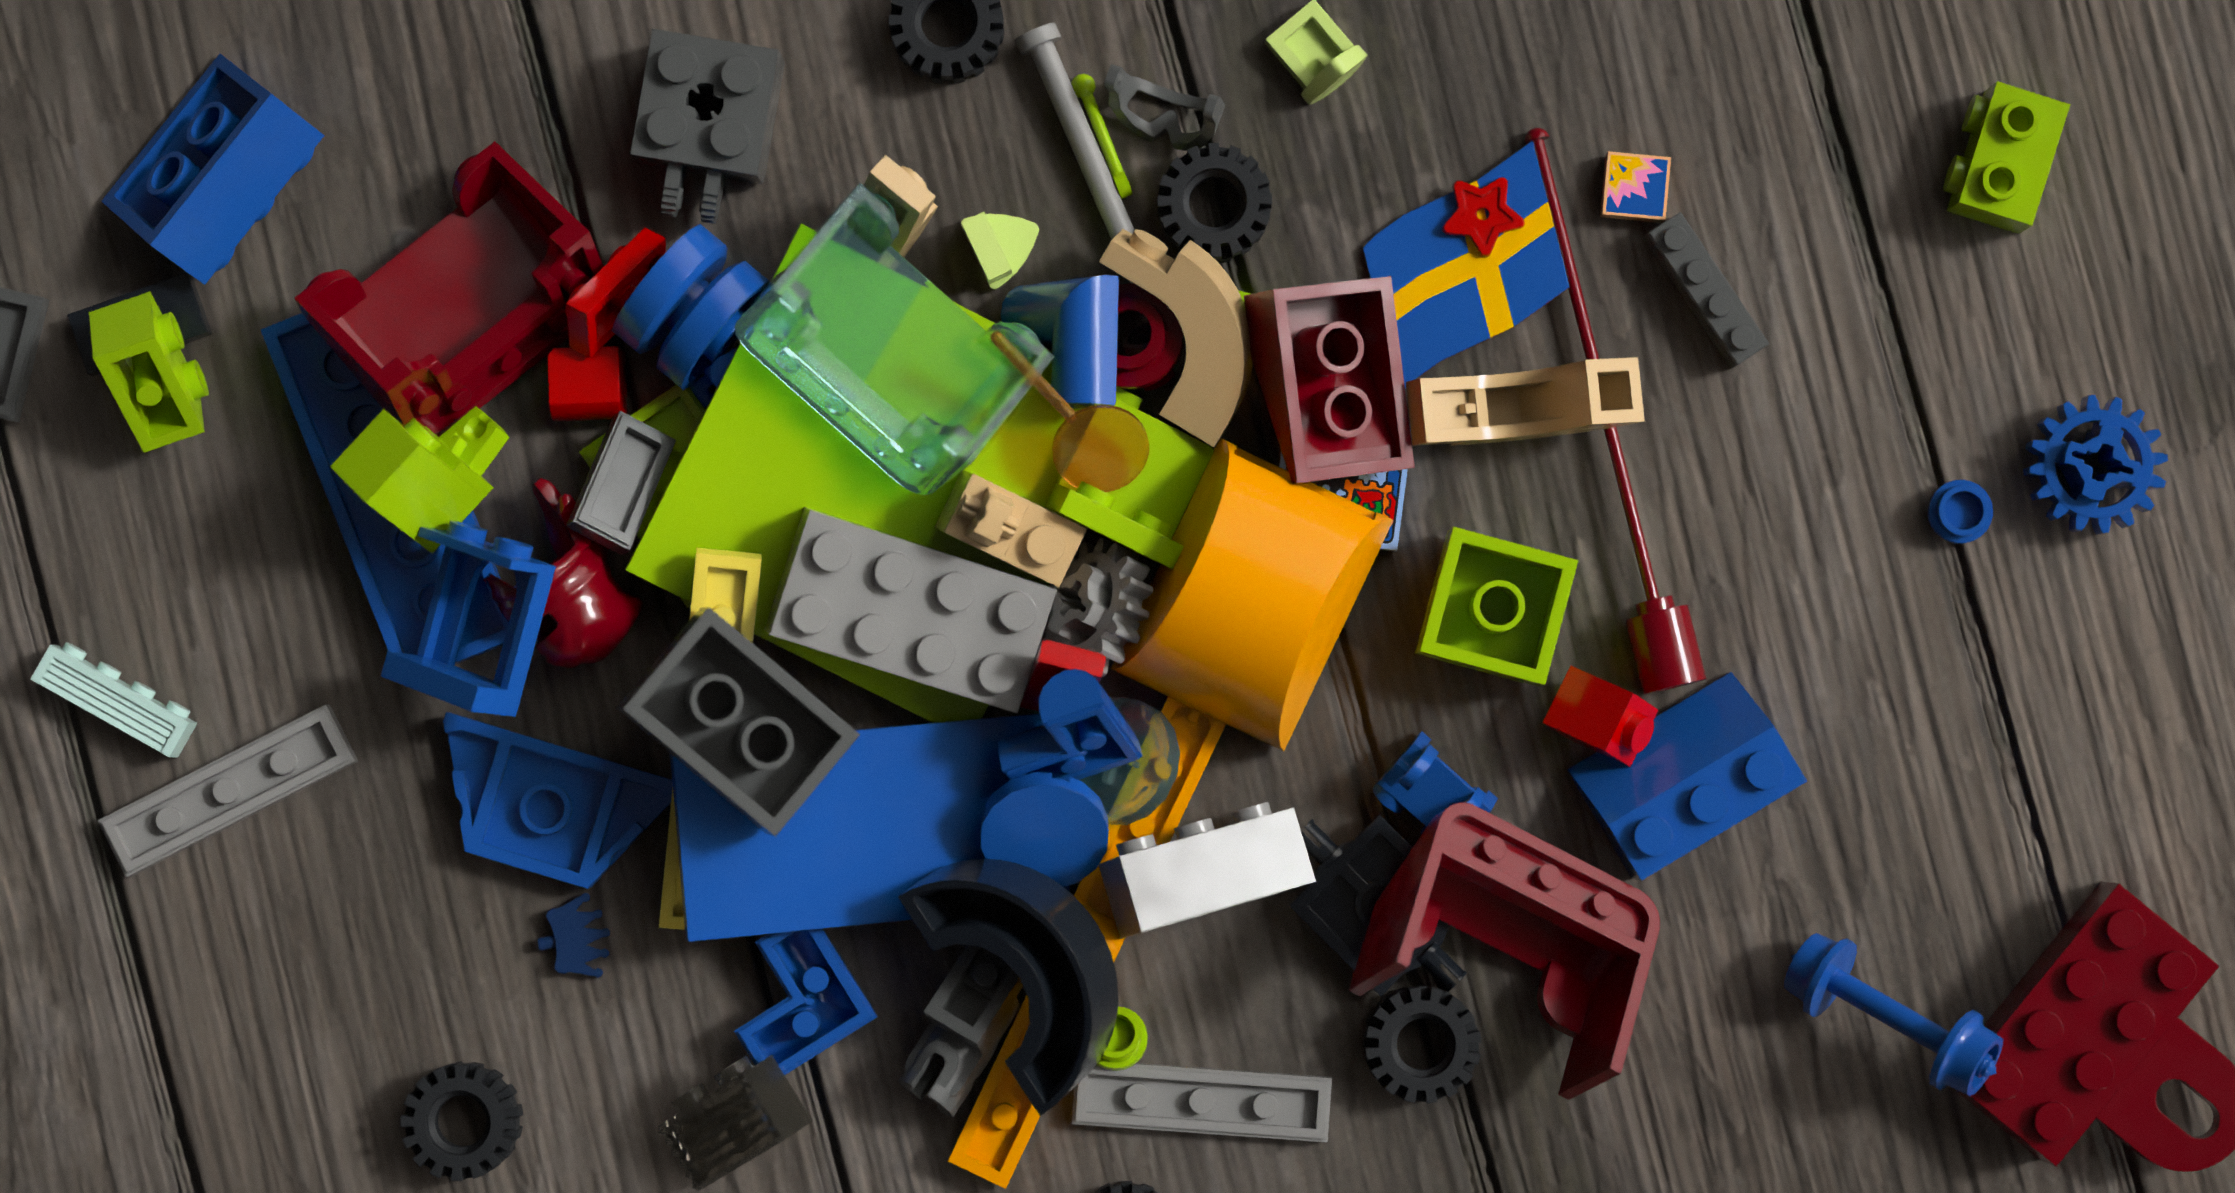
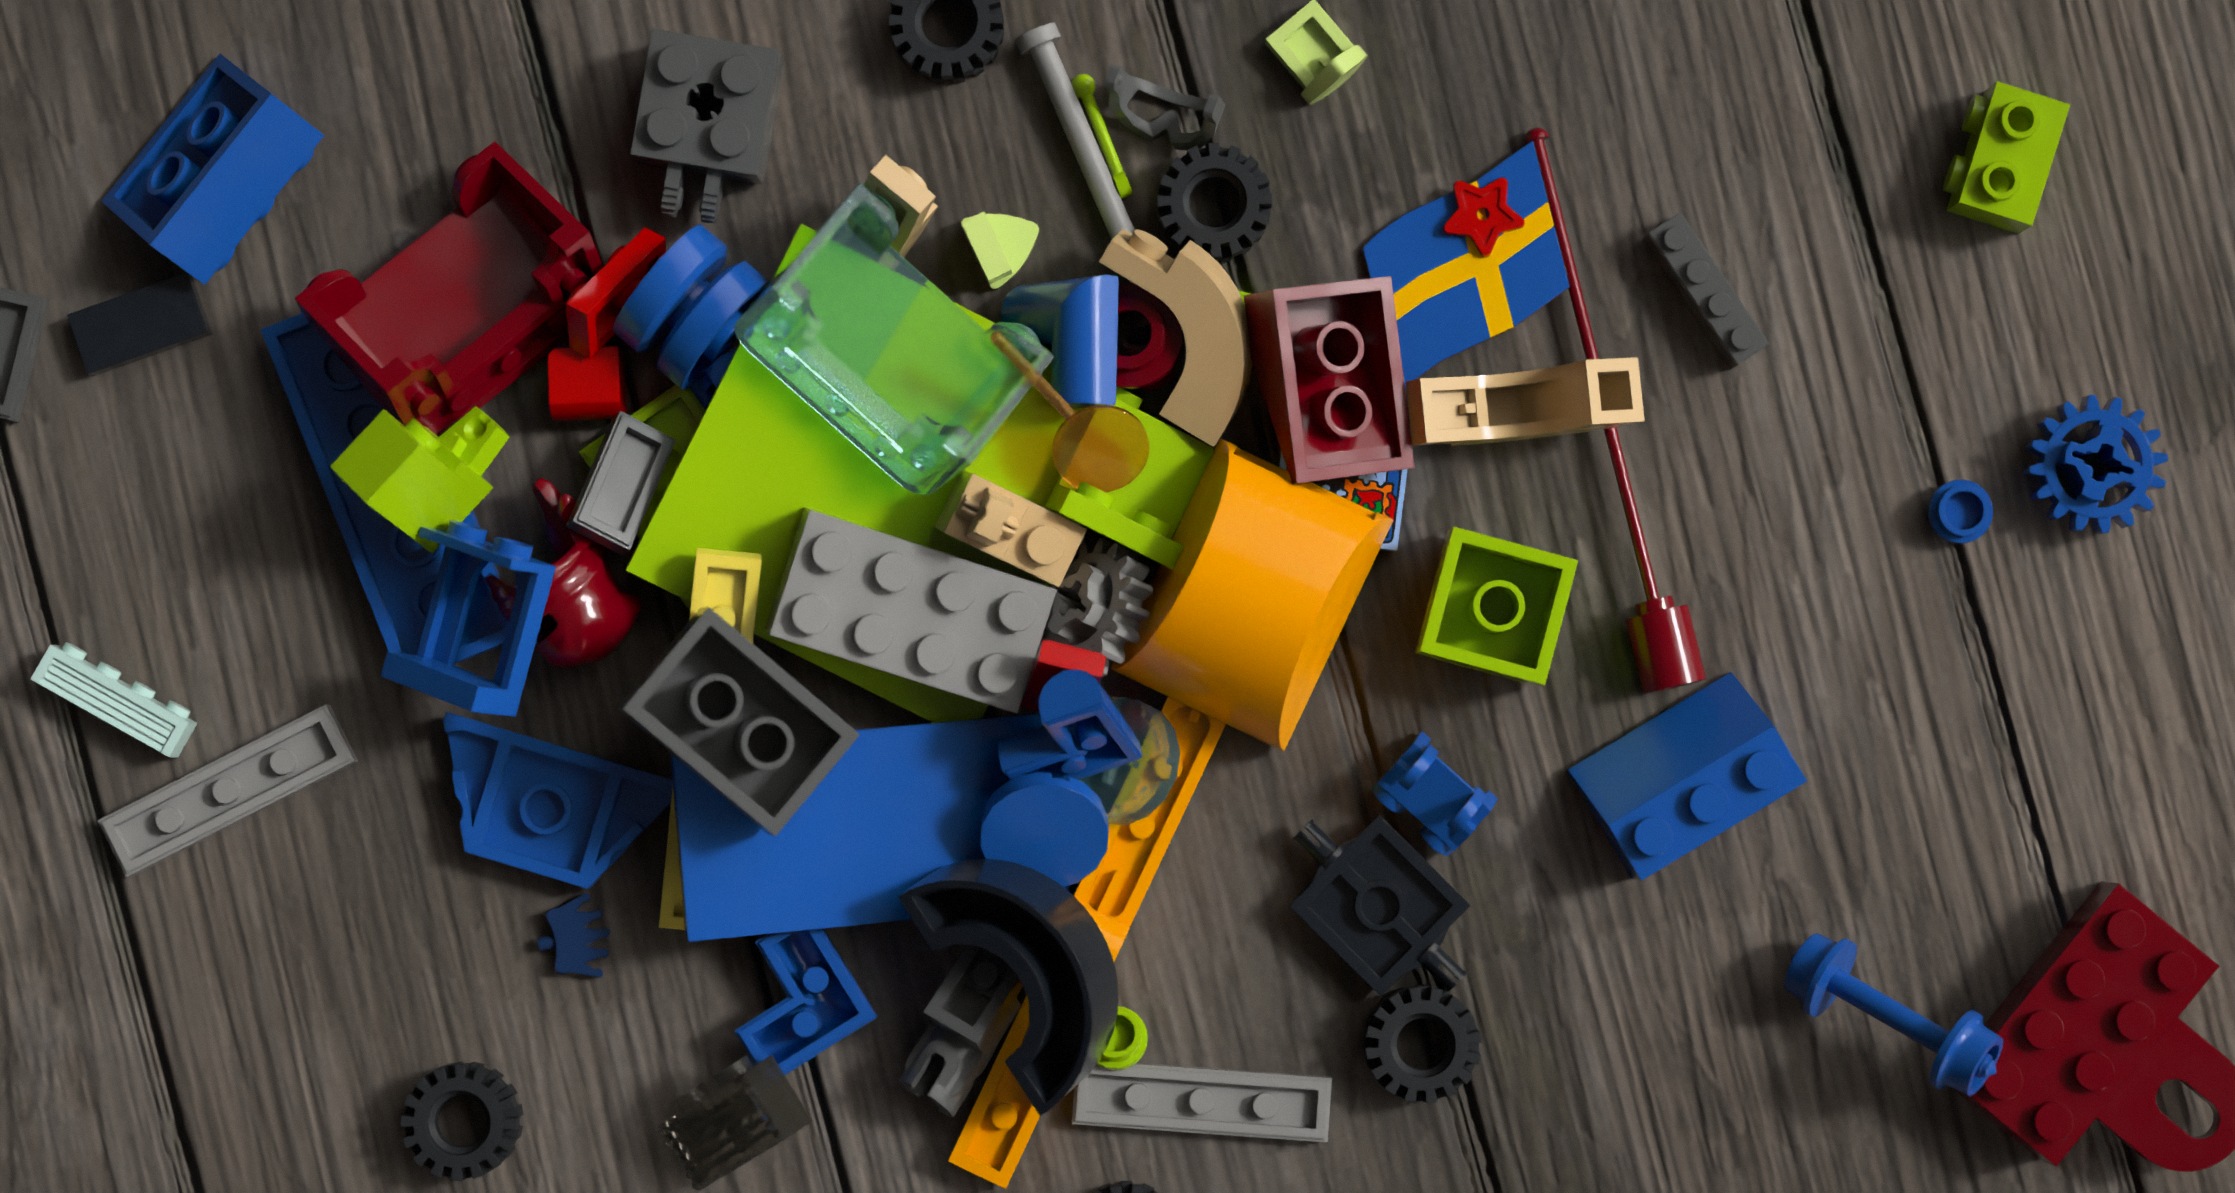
(147, 371): lime brick -> none
(1205, 869): brick -> none
(1536, 905): dark red windscreen -> none
(1601, 716): red brick -> none
(1635, 187): tile -> none

